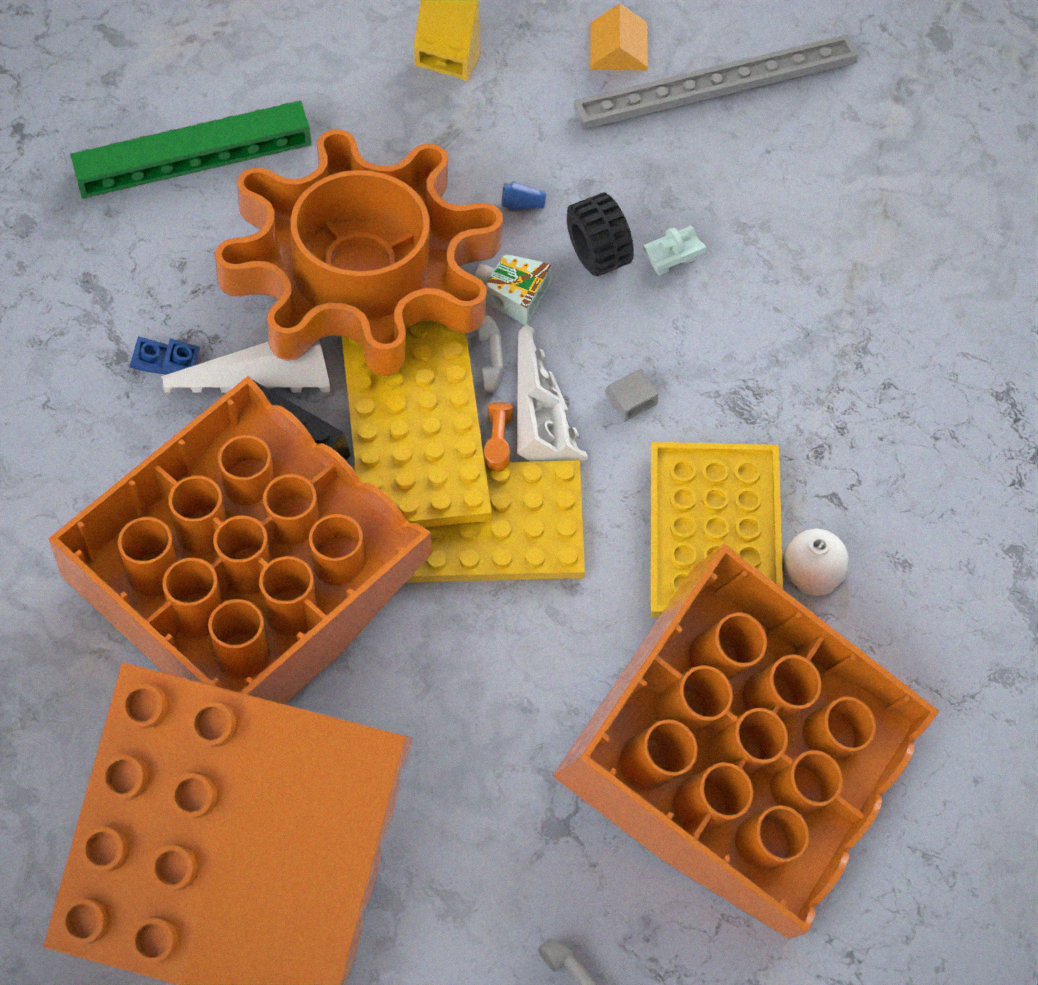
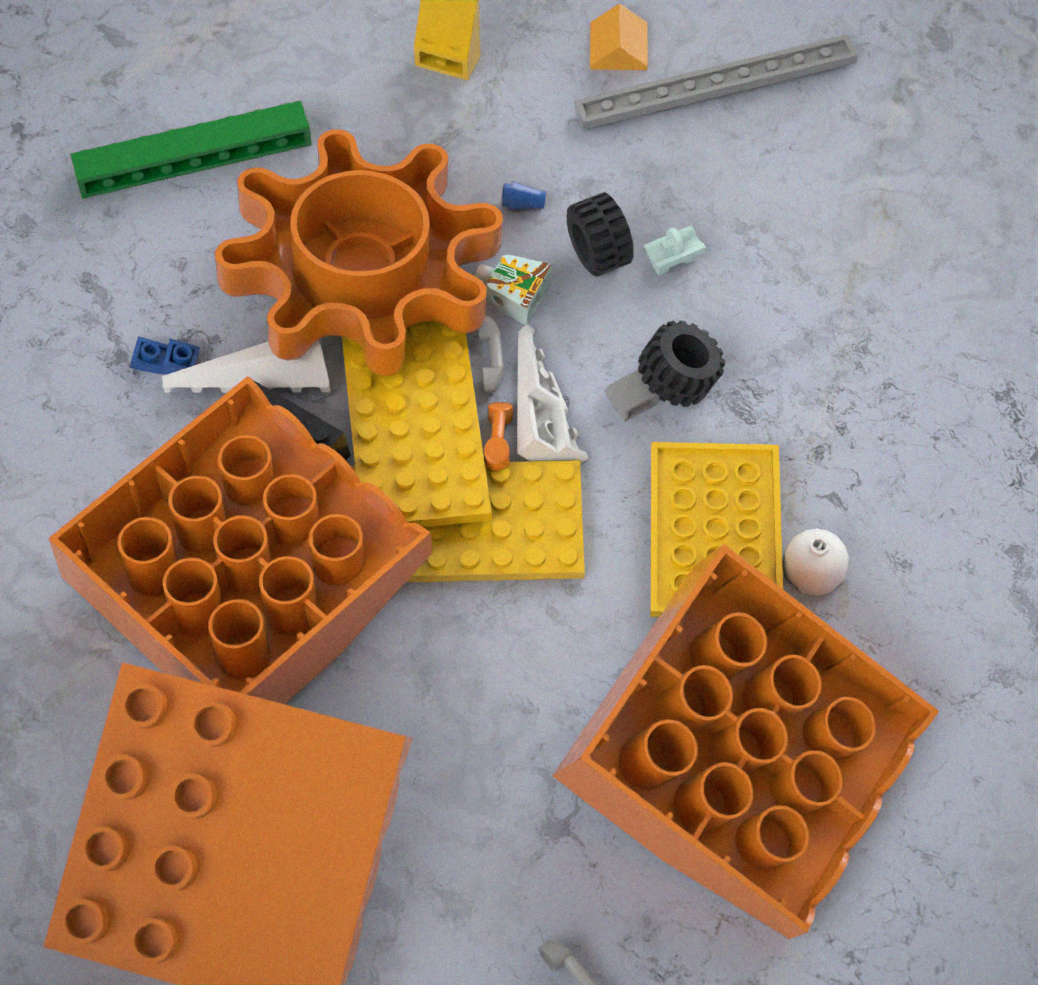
(681, 363): none -> black tyre

